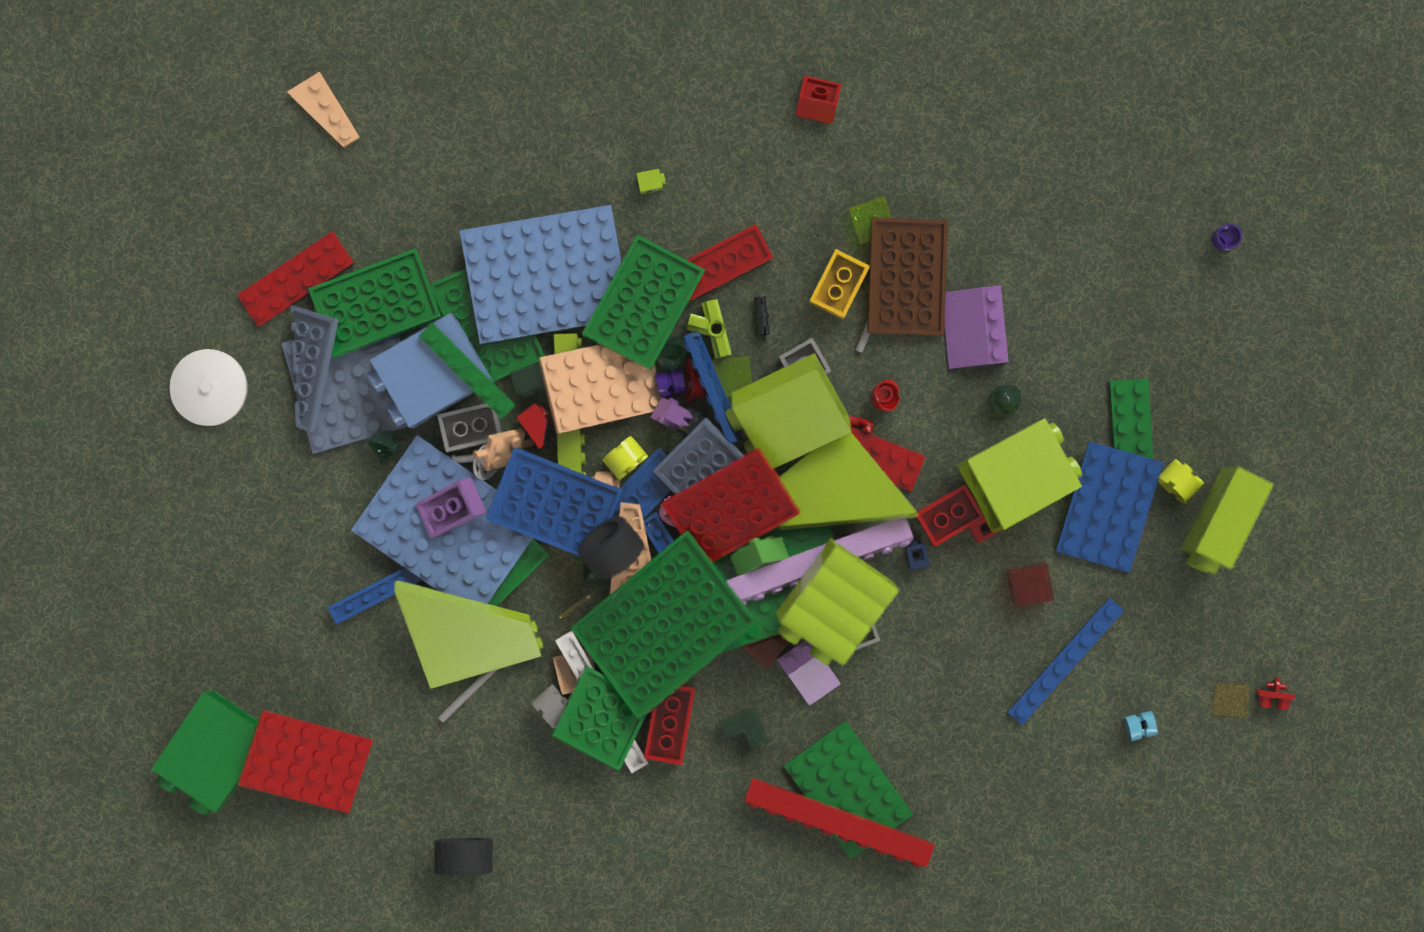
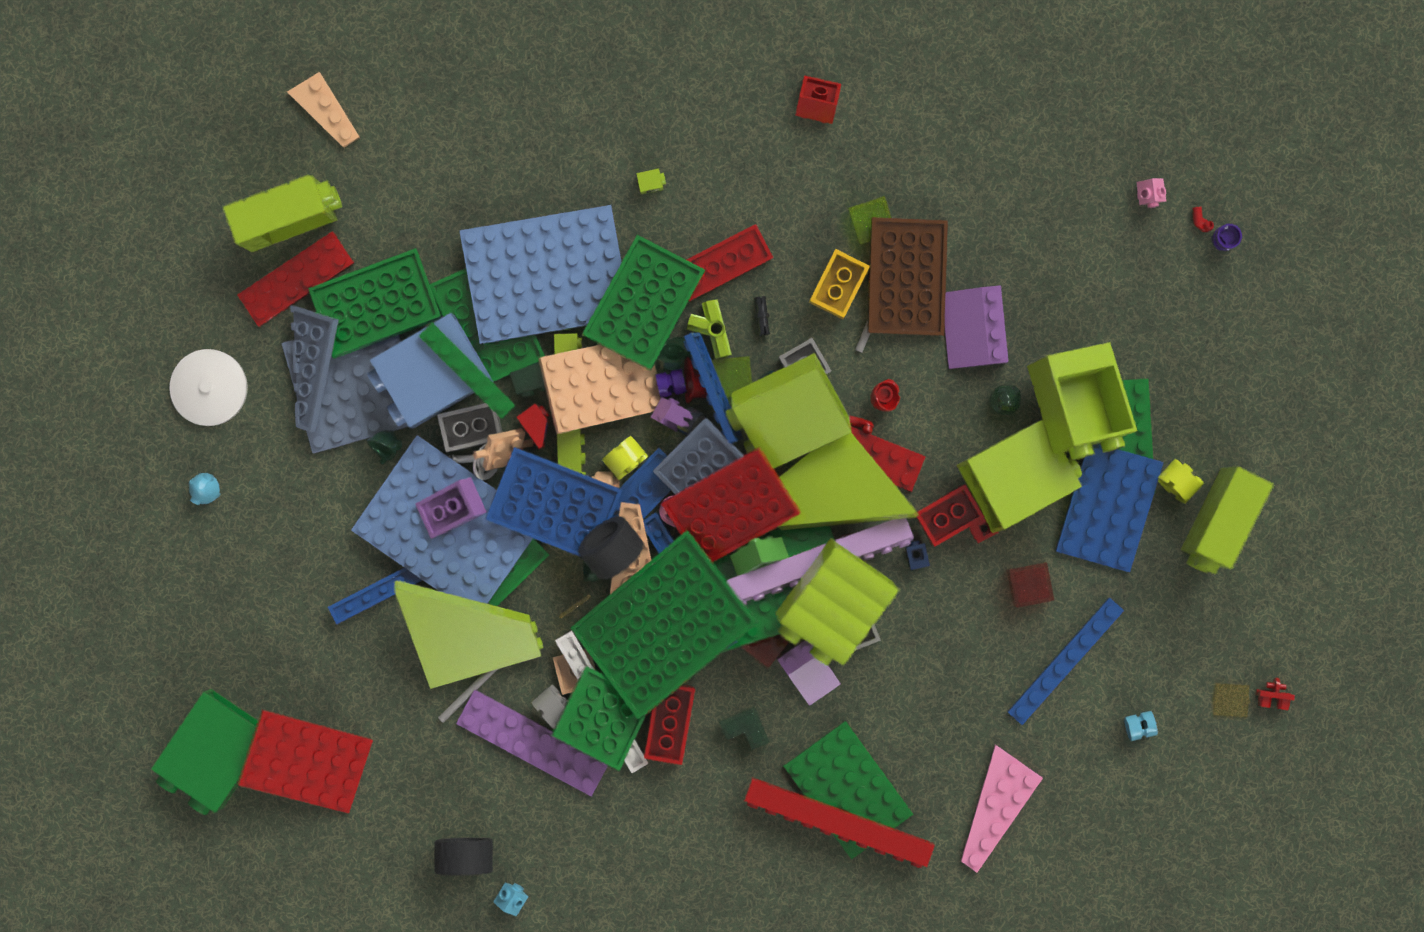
(204, 489): none -> medium azure helmet
(282, 212): none -> lime brick
(511, 898): none -> medium azure brick
(530, 742): none -> medium lavender plate
(1001, 799): none -> bright pink wing
(1082, 400): none -> lime brick
(1151, 192): none -> bright pink brick
(1200, 222): none -> red arm

